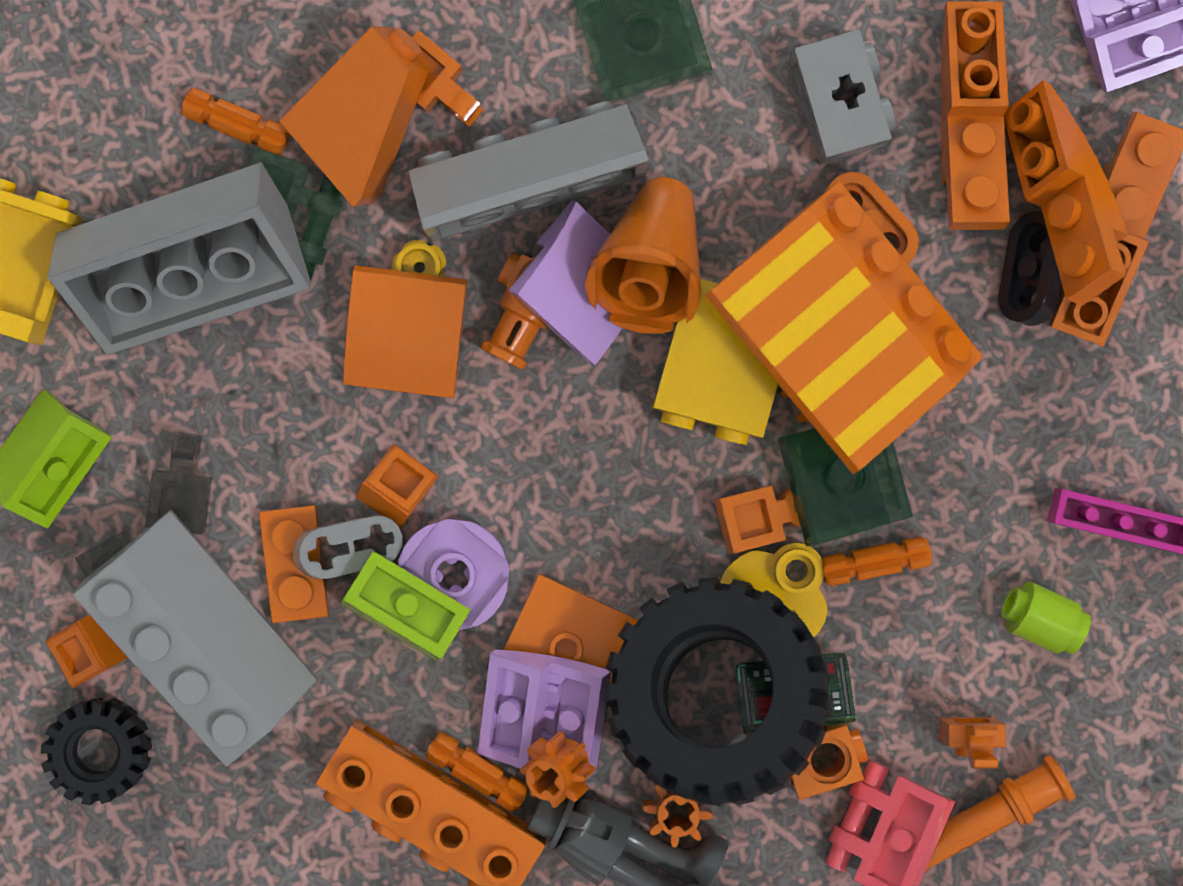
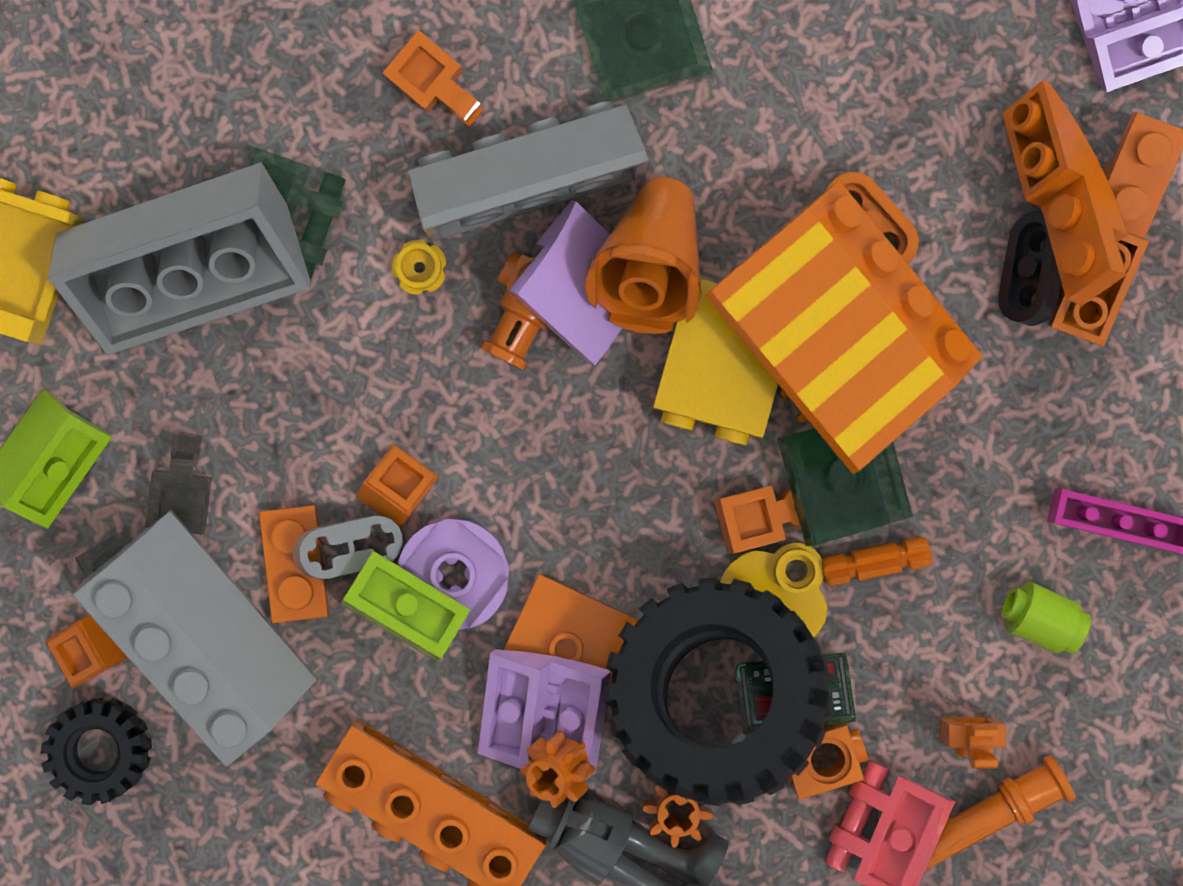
(235, 121): orange axle -> none
(361, 112): orange slope -> none
(404, 331): orange slope -> none
(477, 772): orange axle -> none
(818, 75): light grey brick -> none
(973, 115): orange slope -> none

